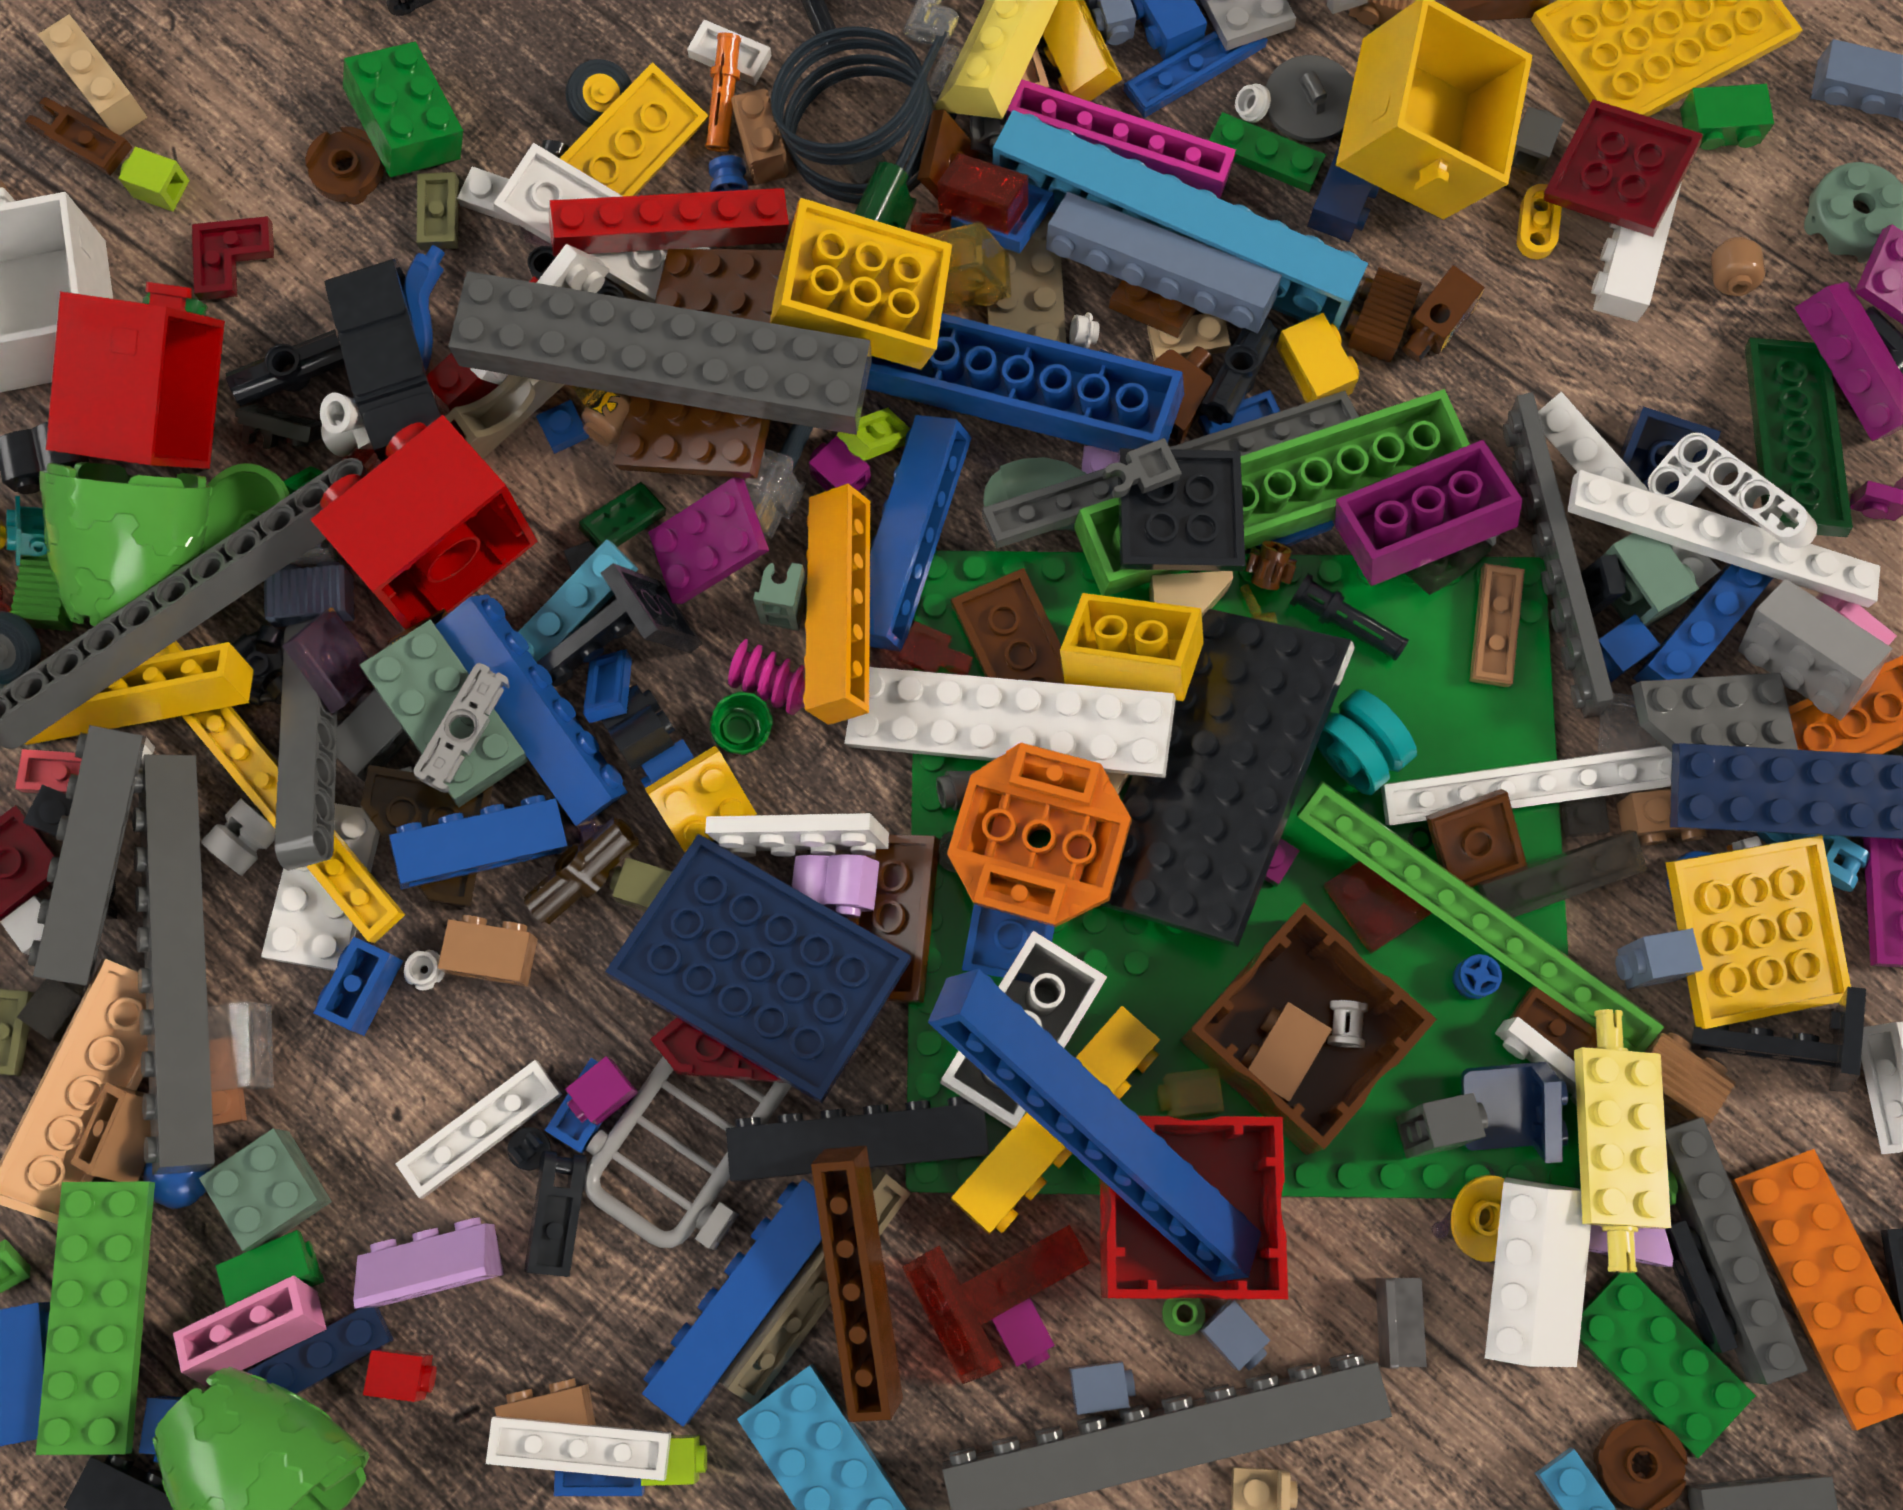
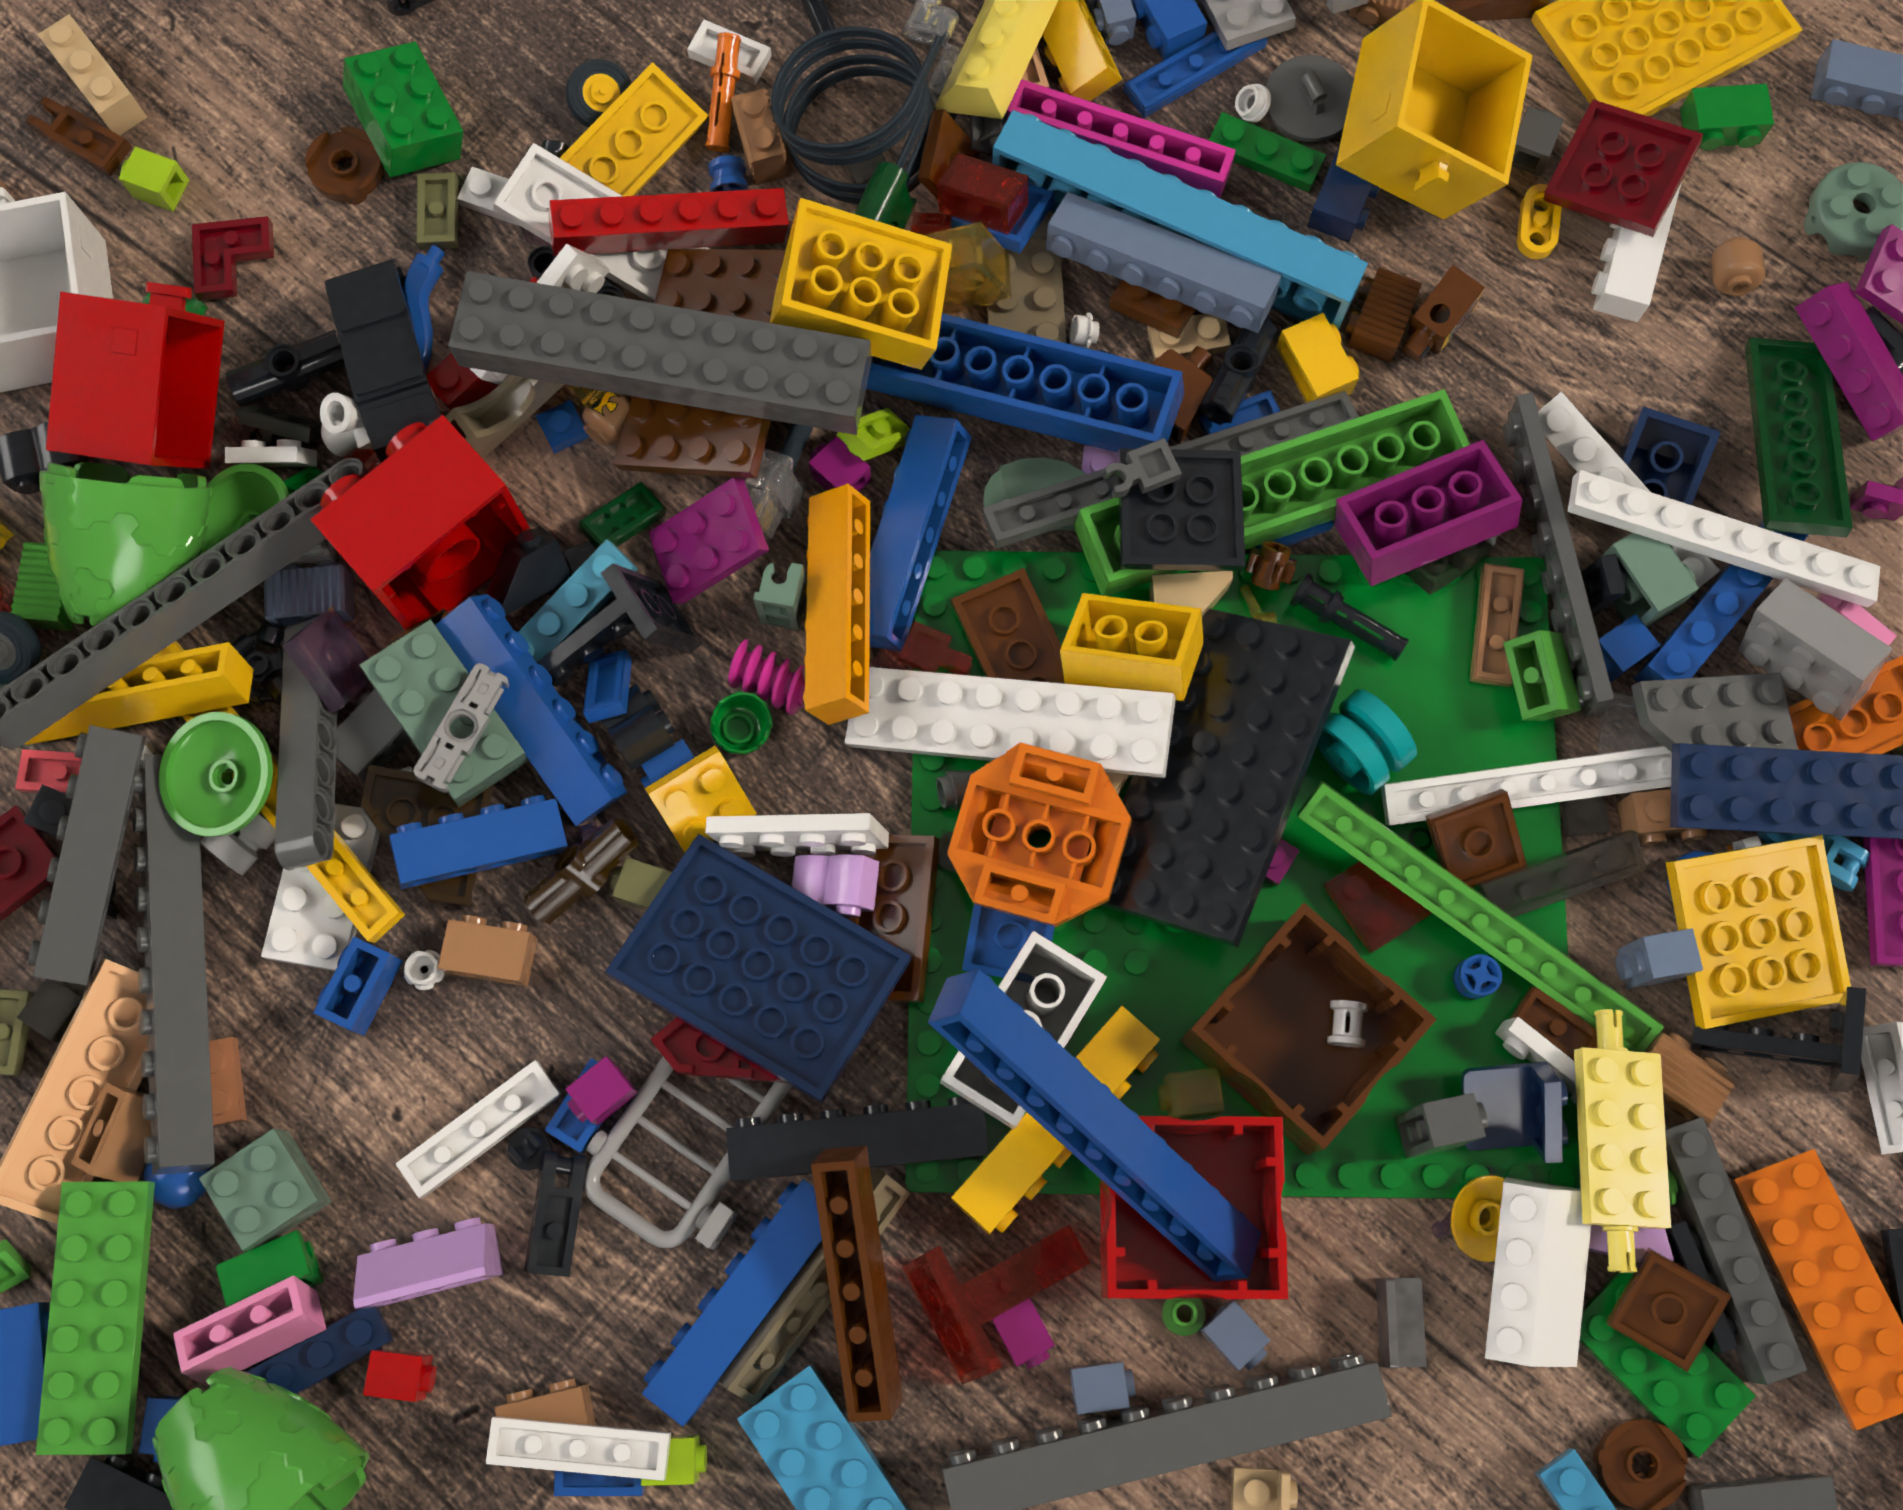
(23, 924): white tile -> none
(25, 531): teal hinge -> none
(199, 770): none -> bright green dish
(241, 1046): clear panel -> none
(286, 454): none -> white plate
(528, 569): none -> black slope
(1286, 1049): medium nougat brick -> none
(1542, 676): none -> bright green brick
(1668, 1309): none -> reddish brown plate
(1740, 493): white beam -> none

